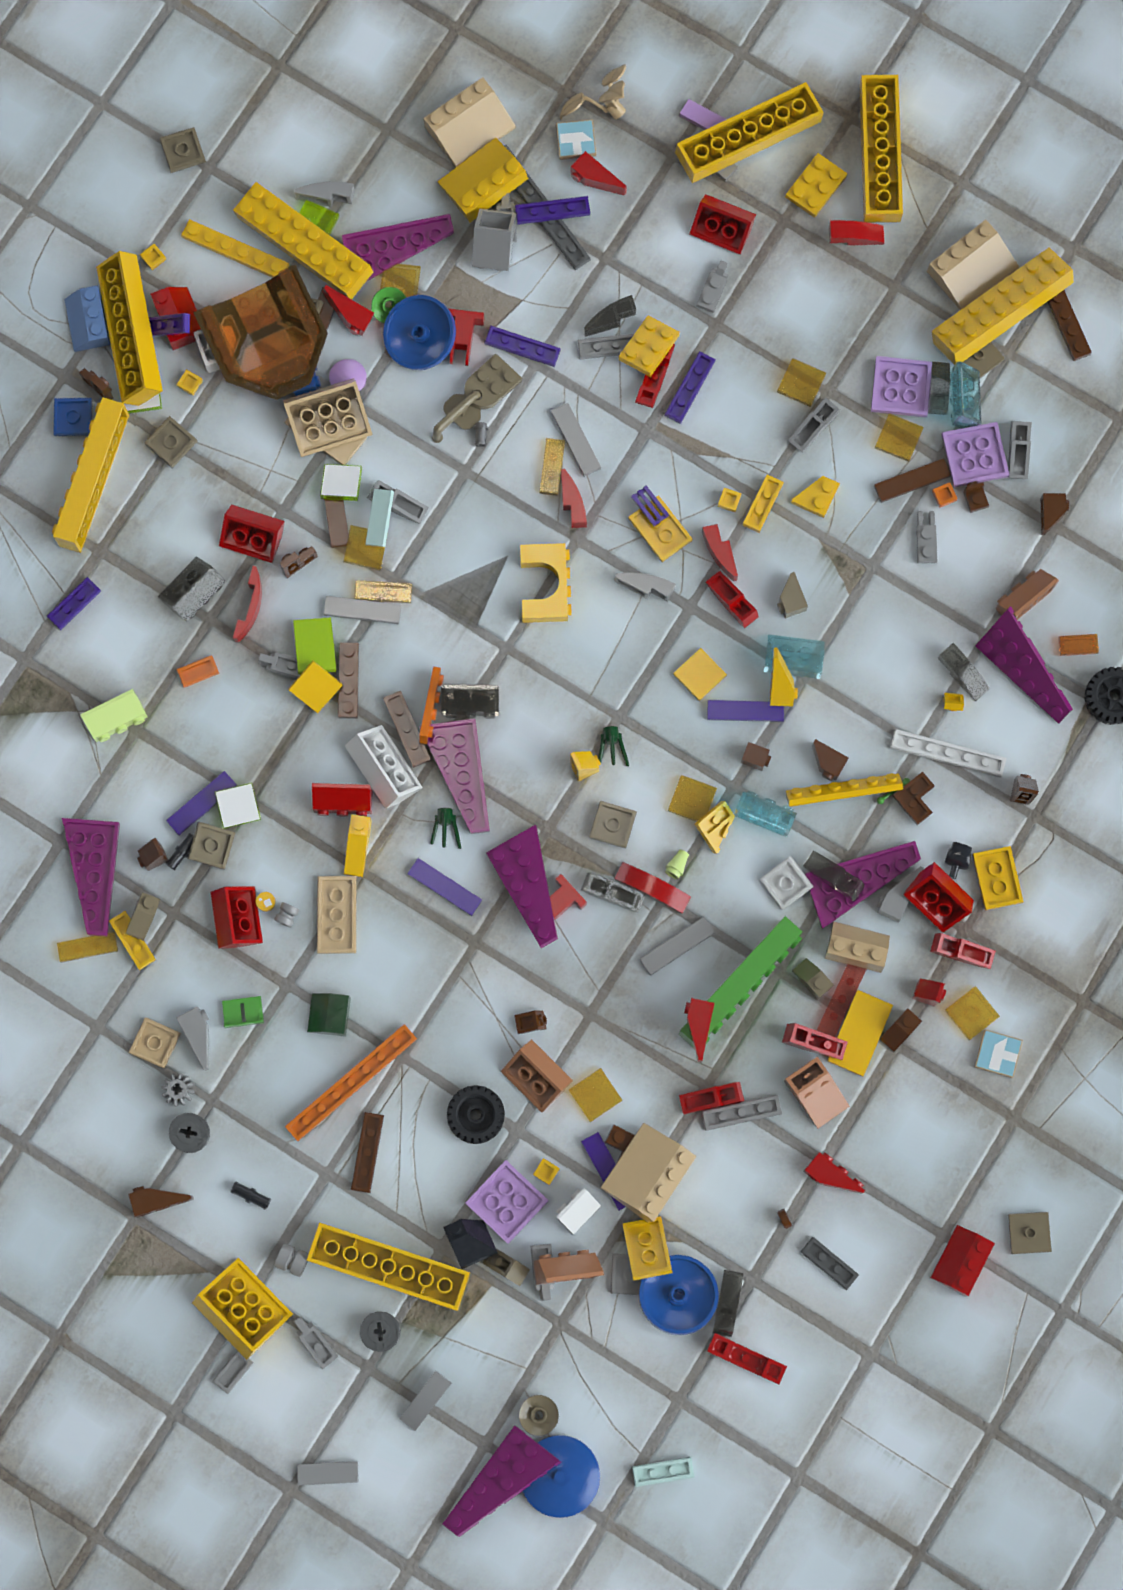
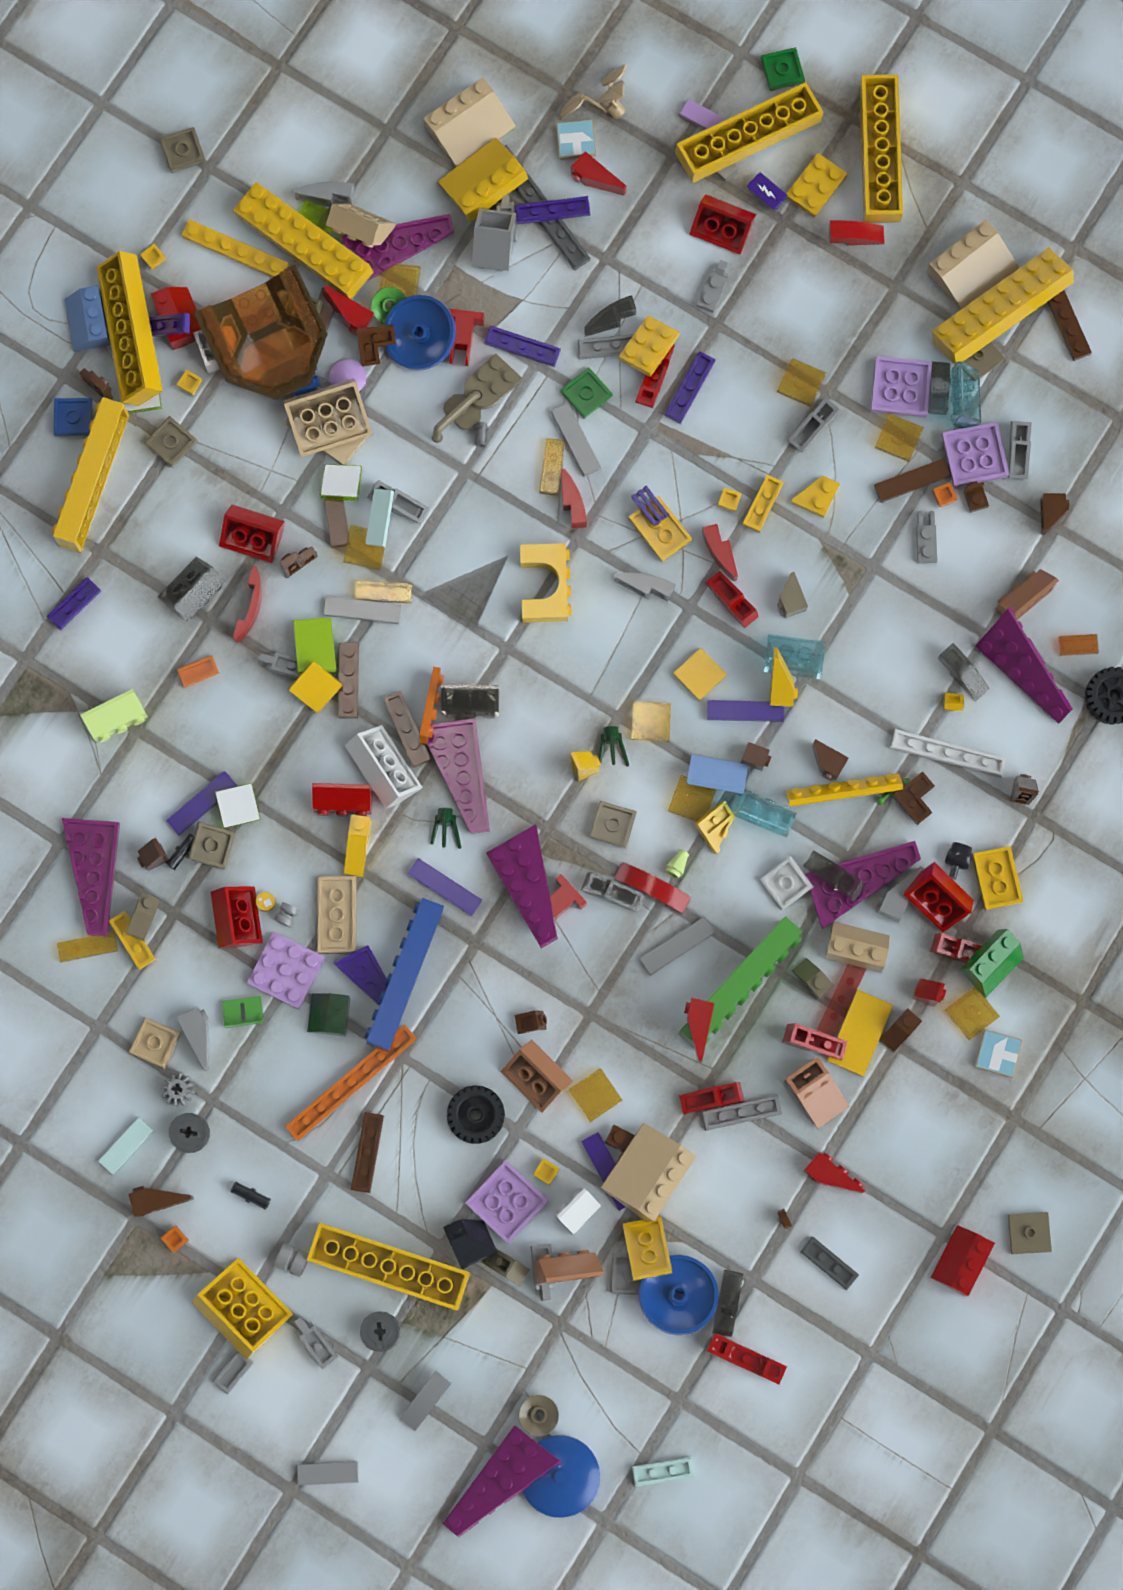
(126, 1146): none -> light aqua tile
(174, 1239): none -> orange plate
(286, 970): none -> lavender plate
(359, 224): none -> tan slope
(365, 972): none -> dark purple wing
(370, 339): none -> reddish brown plate
(405, 974): none -> blue brick
(586, 392): none -> green tile
(651, 721): none -> clear yellow tile
(717, 774): none -> light blue tile
(767, 191): none -> dark purple slope
(782, 69): none -> green tile
(993, 961): none -> green slope

